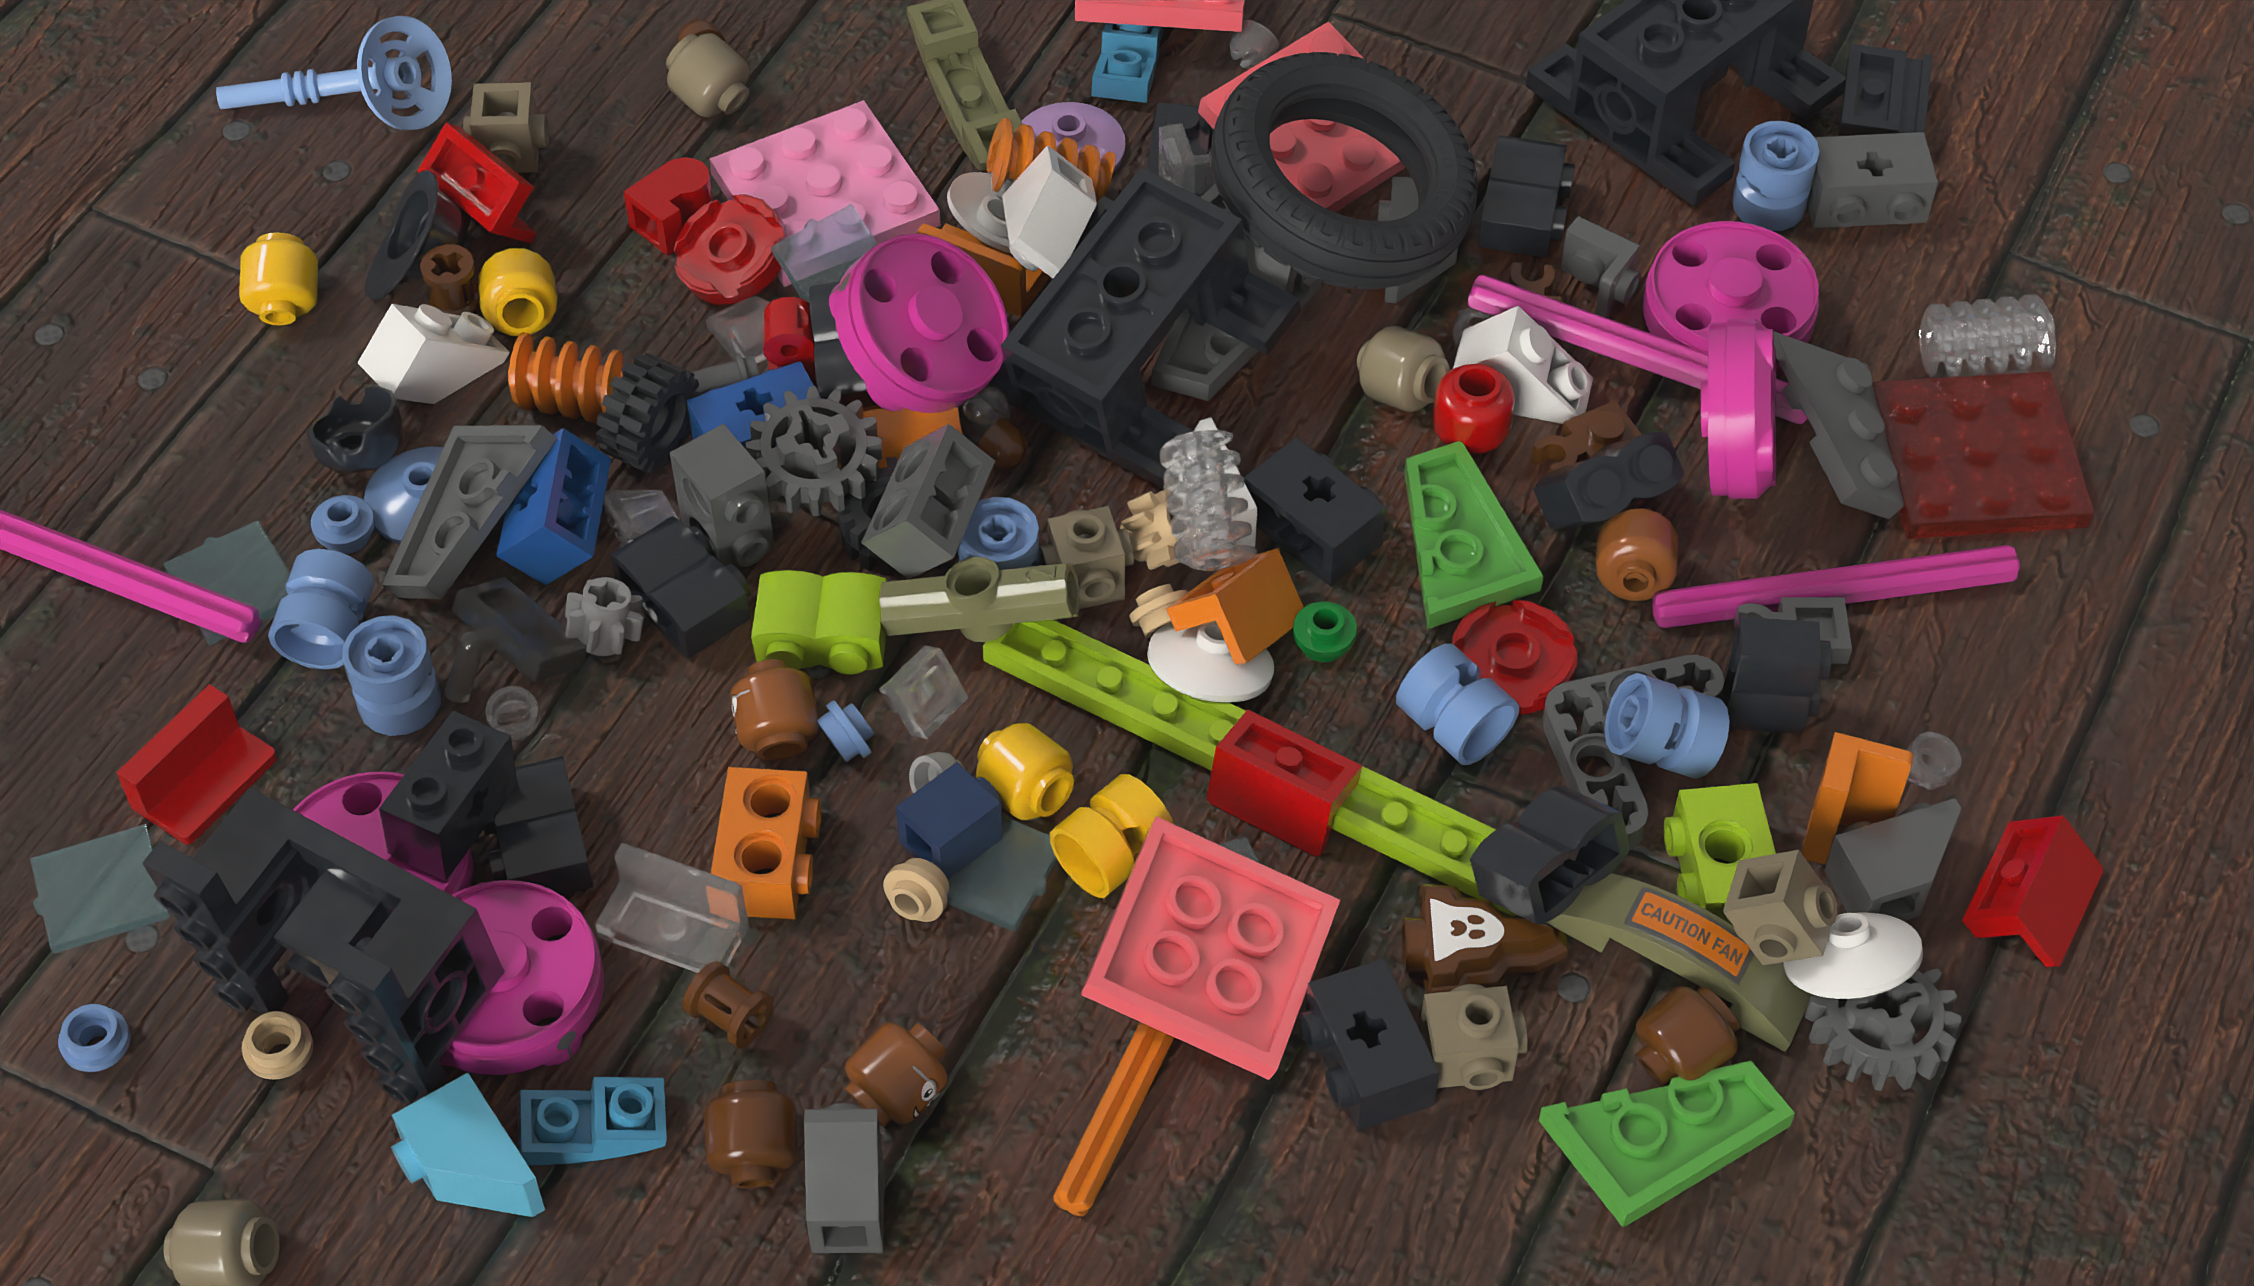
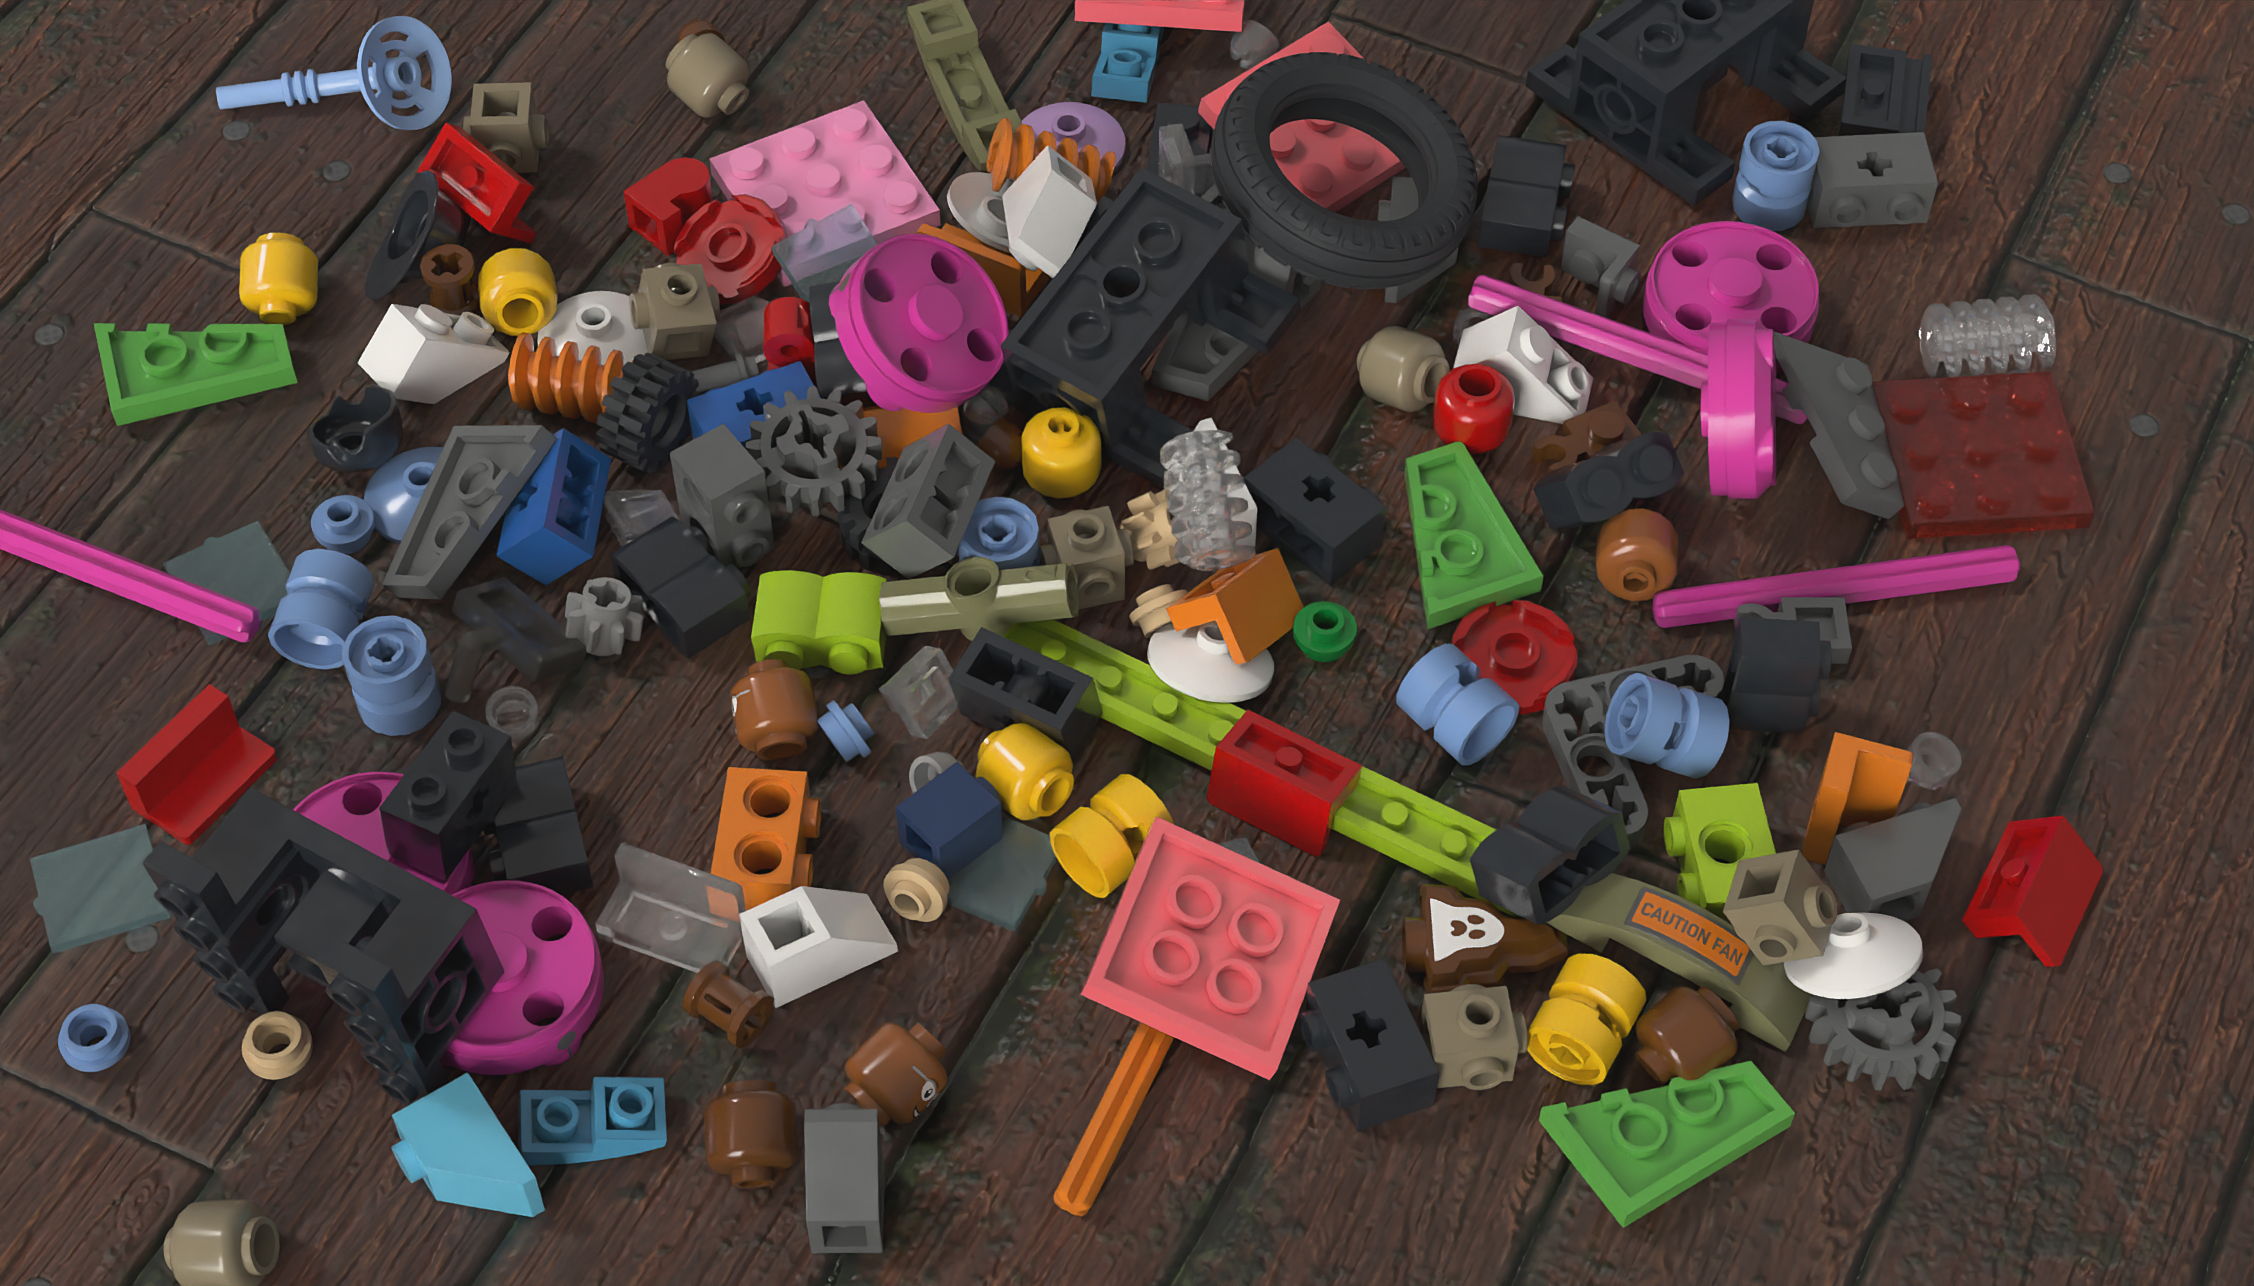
(177, 371): none -> bright green wing
(596, 320): none -> white dish
(675, 311): none -> dark tan brick
(812, 939): none -> white slope
(1011, 684): none -> black brick
(1061, 453): none -> yellow head
(1585, 1019): none -> yellow wheel

